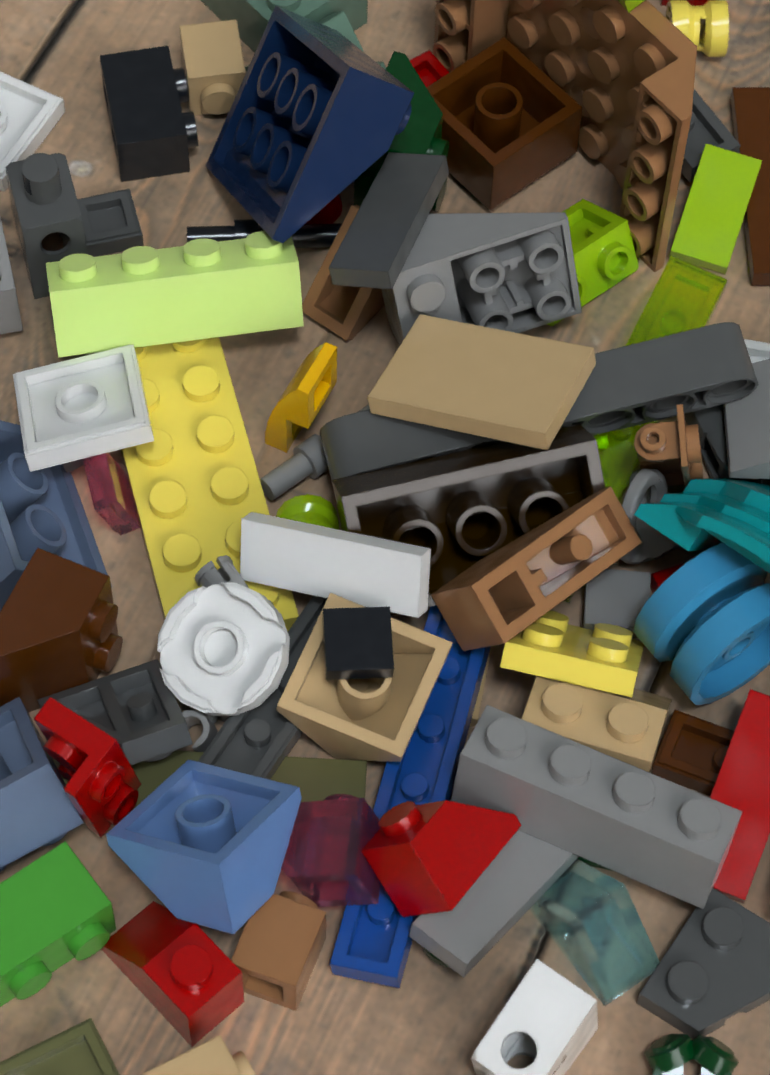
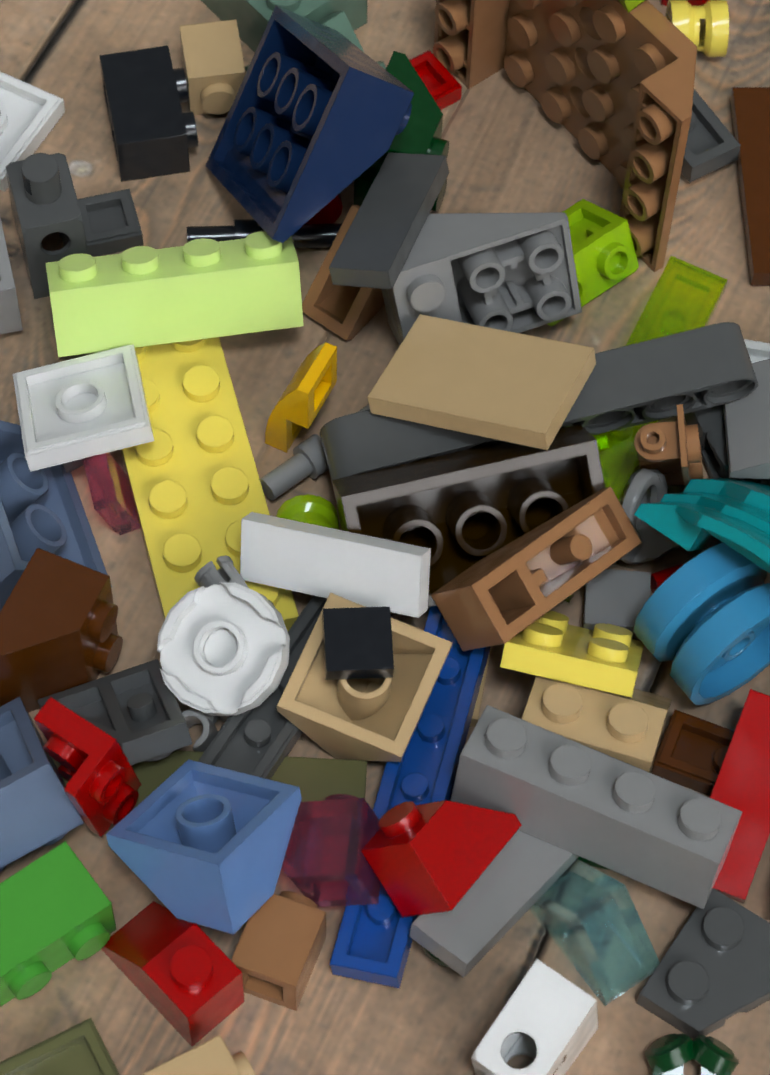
(504, 122): reddish brown brick -> none
(715, 208): lime tile -> none

